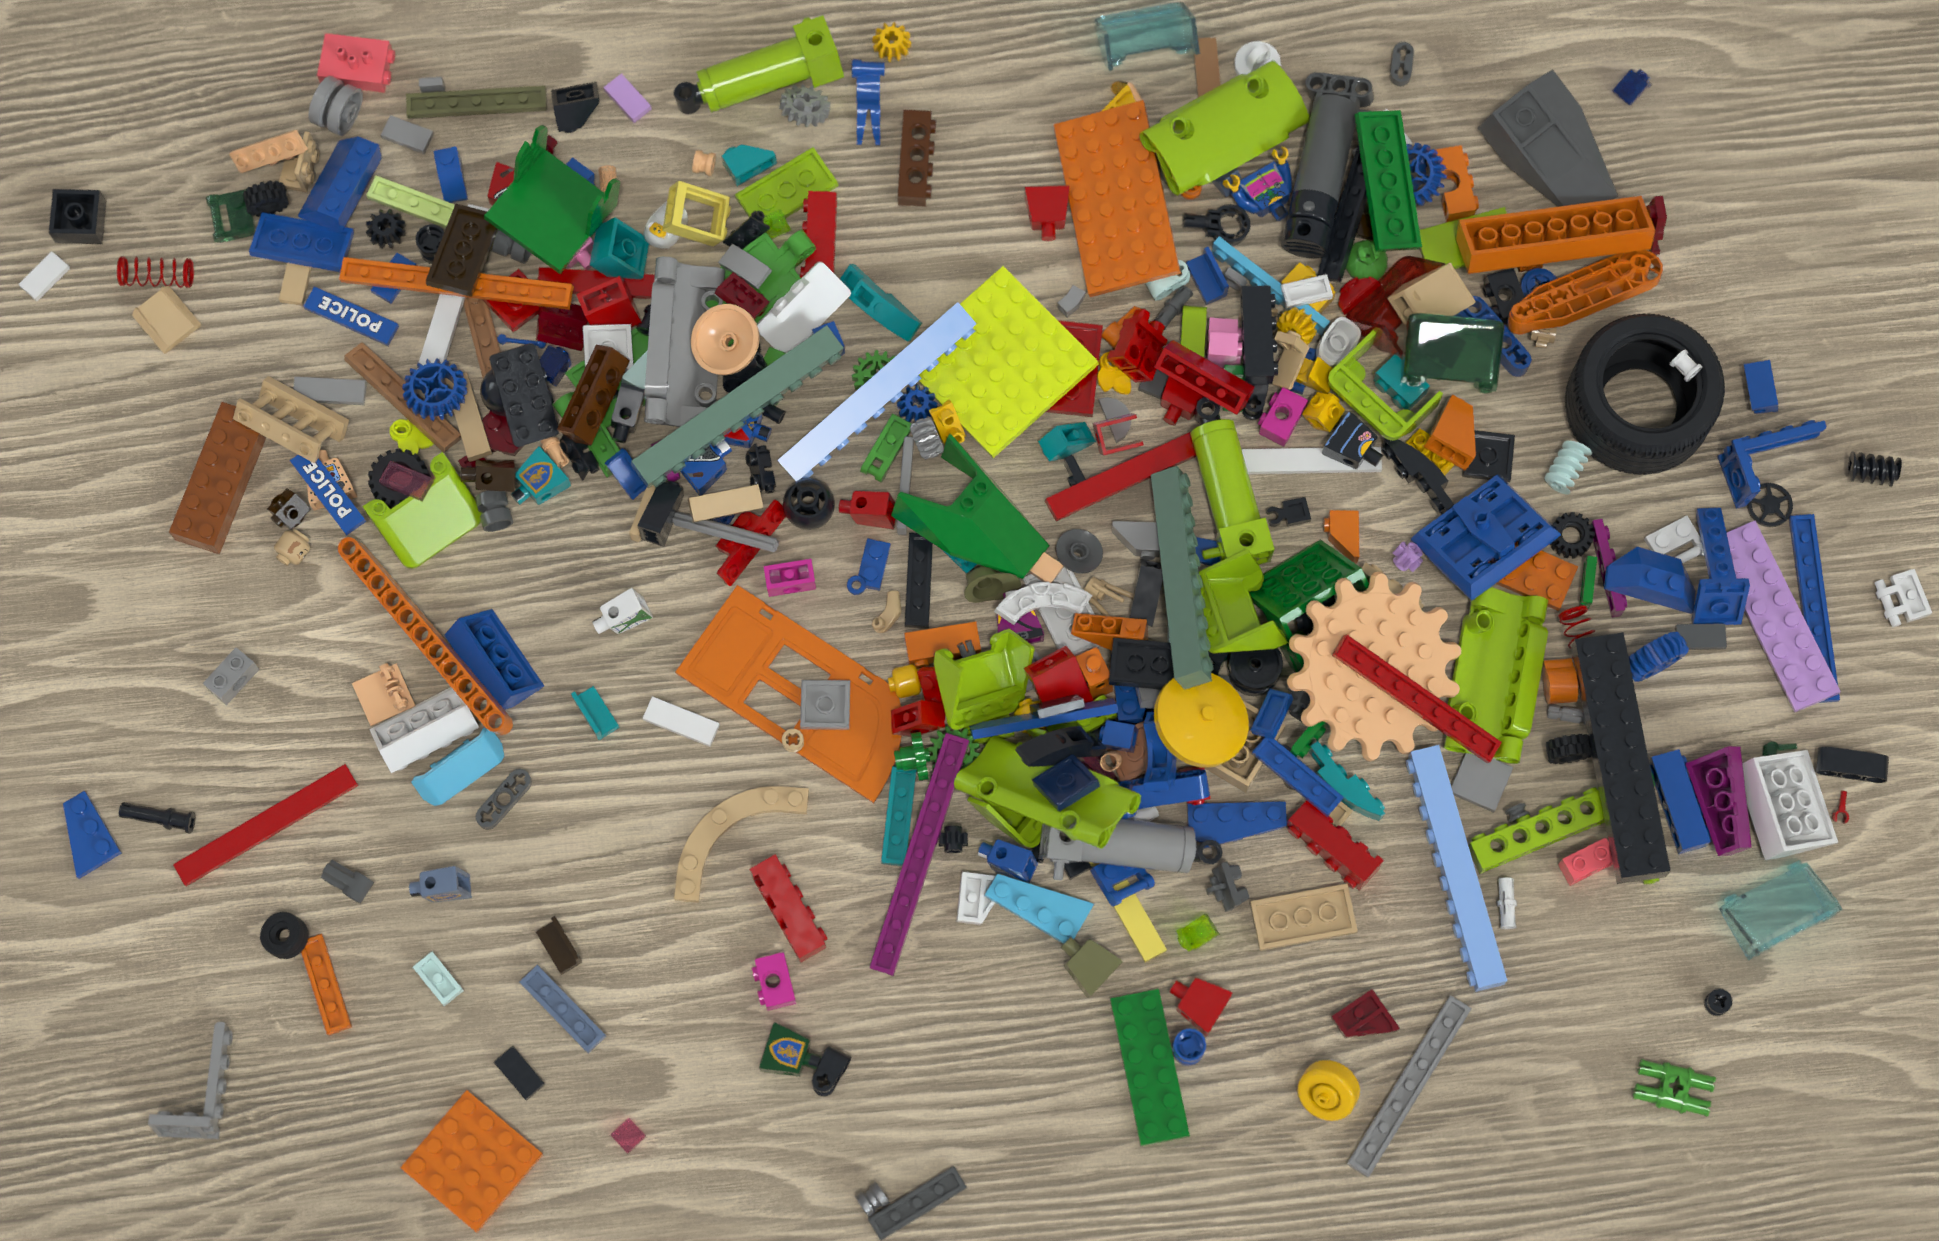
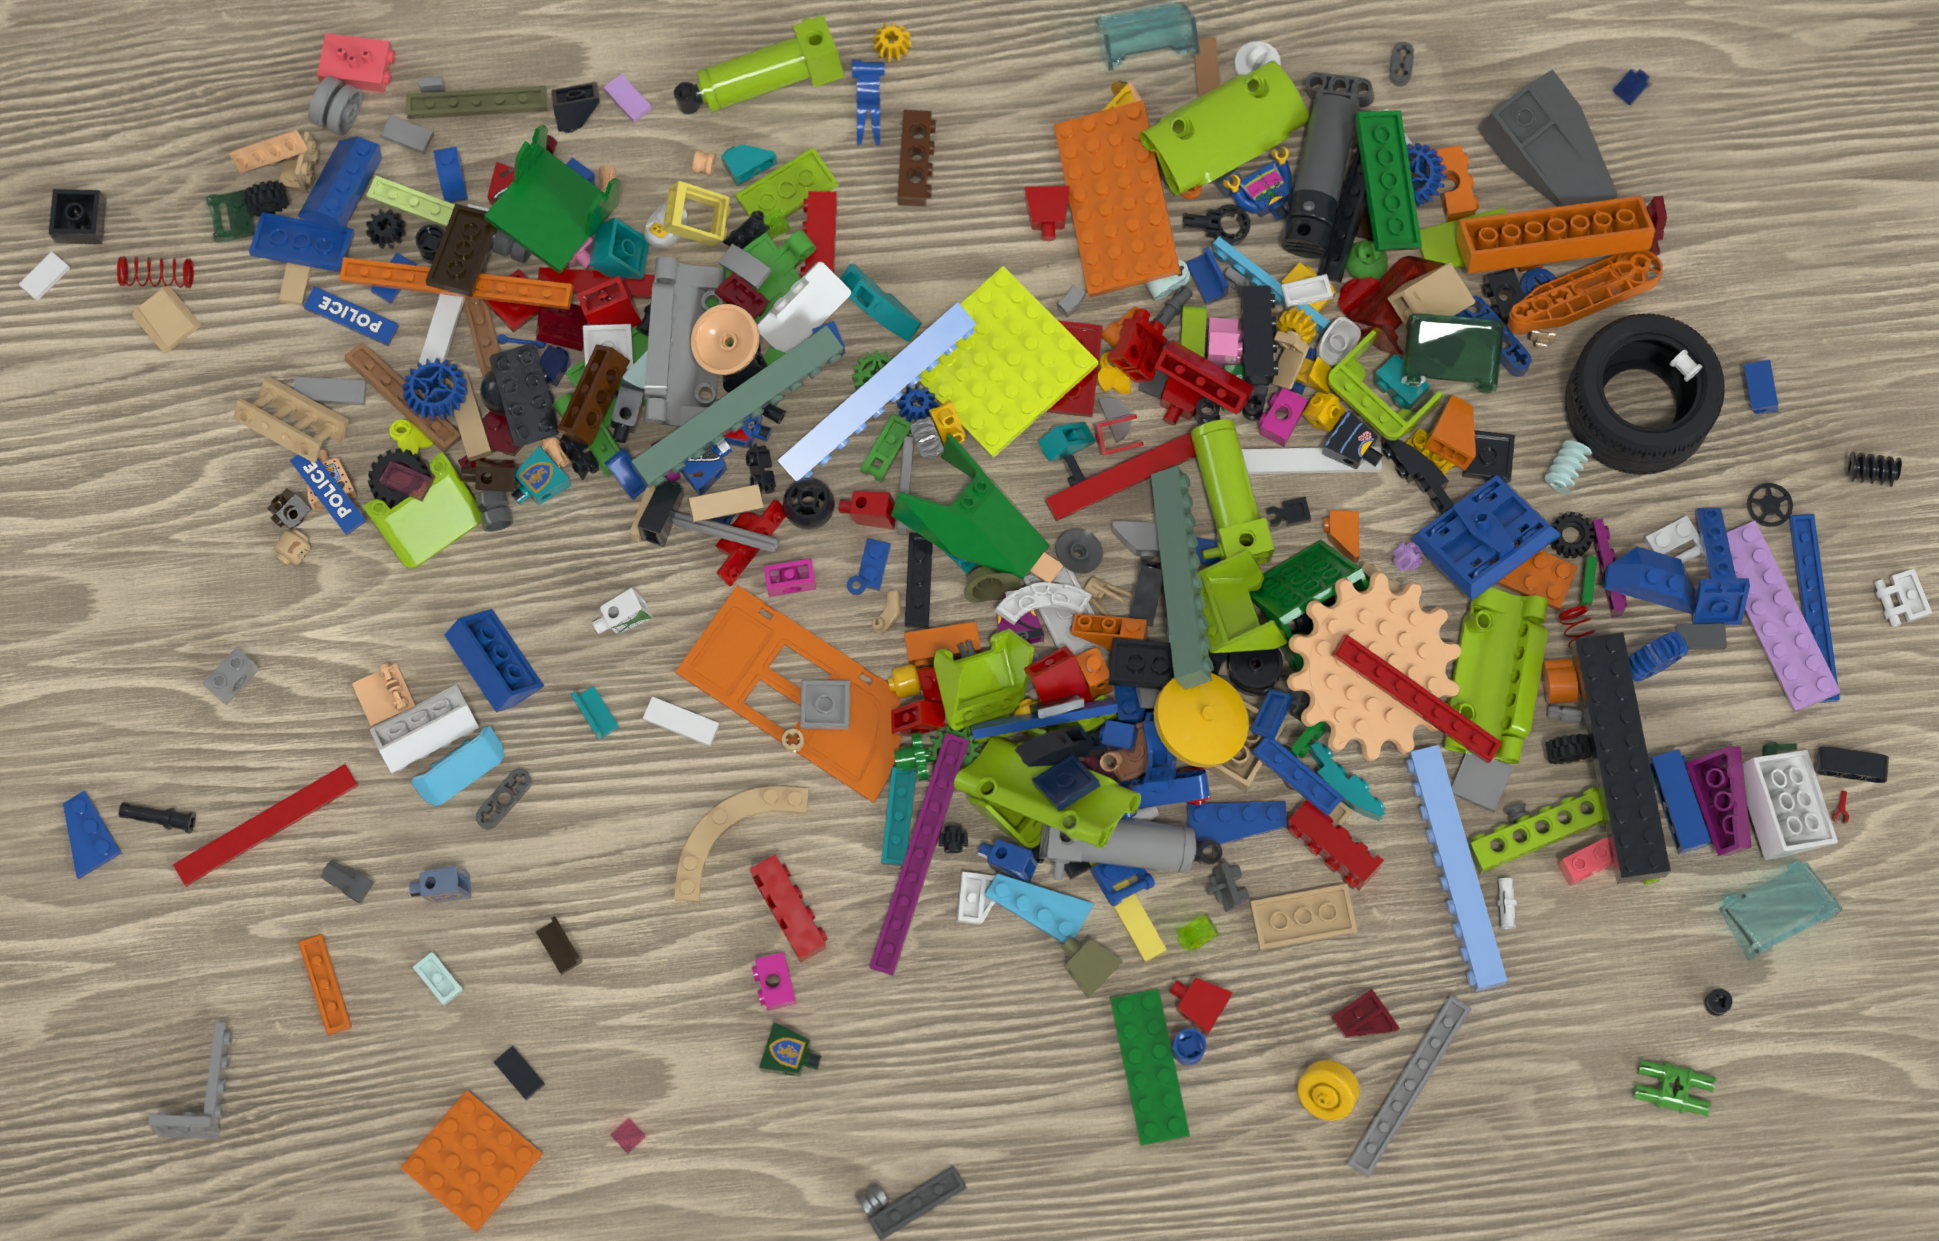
(217, 482): dark orange brick -> none
(274, 926): black tyre -> none
(434, 640): orange beam -> none
(562, 1009): sand blue plate -> none
(804, 105): light grey gear -> none
(831, 1067): black piece -> none
(1737, 462): blue bracket -> none

